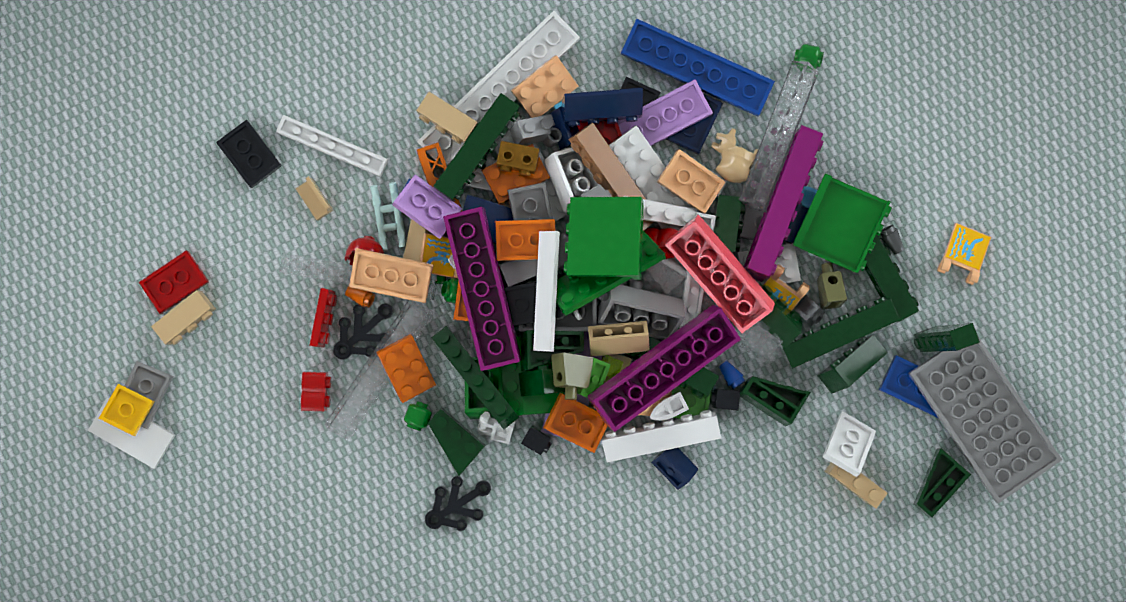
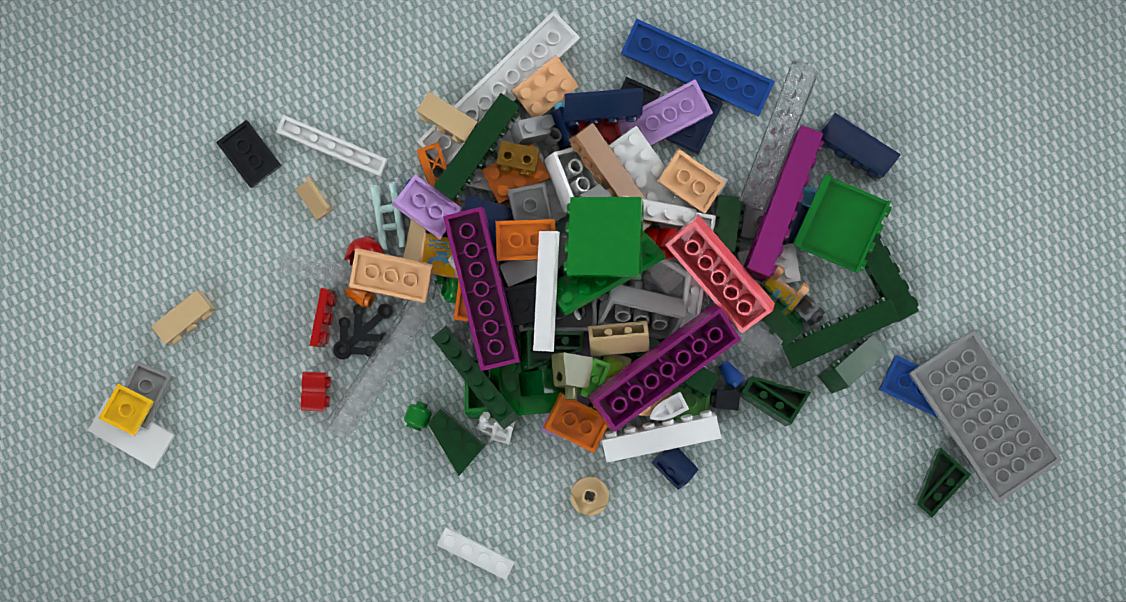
(173, 282): red tile -> none
(406, 368): orange plate -> none
(455, 506): black plant -> none
(475, 553): none -> white plate
(536, 441): black brick -> none
(584, 505): none -> tan plate
(735, 160): tan piece -> none
(809, 54): green head -> none
(832, 294): olive torso -> none
(849, 444): white plate -> none
(858, 147): none -> dark blue slope
(859, 485): tan brick -> none
(892, 239): dark grey cone -> none
(946, 338): dark green brick -> none
(965, 250): flag -> none

